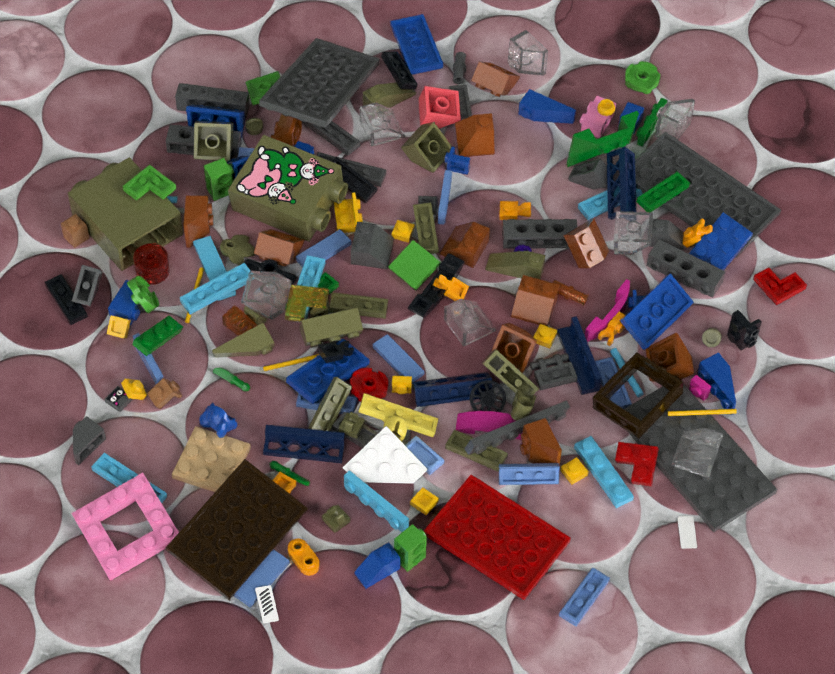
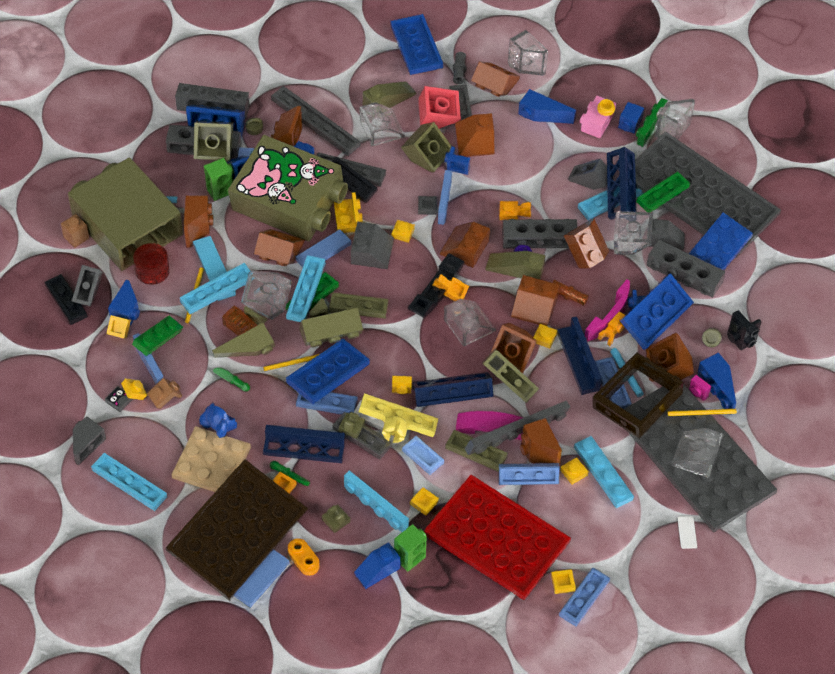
(120, 561): bright pink plate -> none
(142, 295): bright green plate -> none
(149, 180): bright green plate -> none
(237, 248): olive plate -> none
(259, 86): bright green tile -> none
(267, 604): white sticker -> none
(269, 266): black axle -> none
(302, 297): clear yellow plate -> none
(319, 83): dark grey plate -> none
(330, 405): olive plate -> none
(332, 352): black plate -> none
(366, 375): red plate -> none
(386, 461): white plate -> none
(397, 358): medium blue tile -> none
(399, 70): black tile -> none
(414, 265): bright green tile -> none
(426, 227): olive plate -> none
(487, 397): black wheel -> none
(522, 405): olive piece -> none
(556, 375): dark grey plate -> none
(563, 581): none -> yellow plate
(586, 146): green slope -> none
(643, 85): bright green plate -> none
(643, 459): red plate -> none
(693, 234): light orange plate -> none
(778, 289): red plate -> none

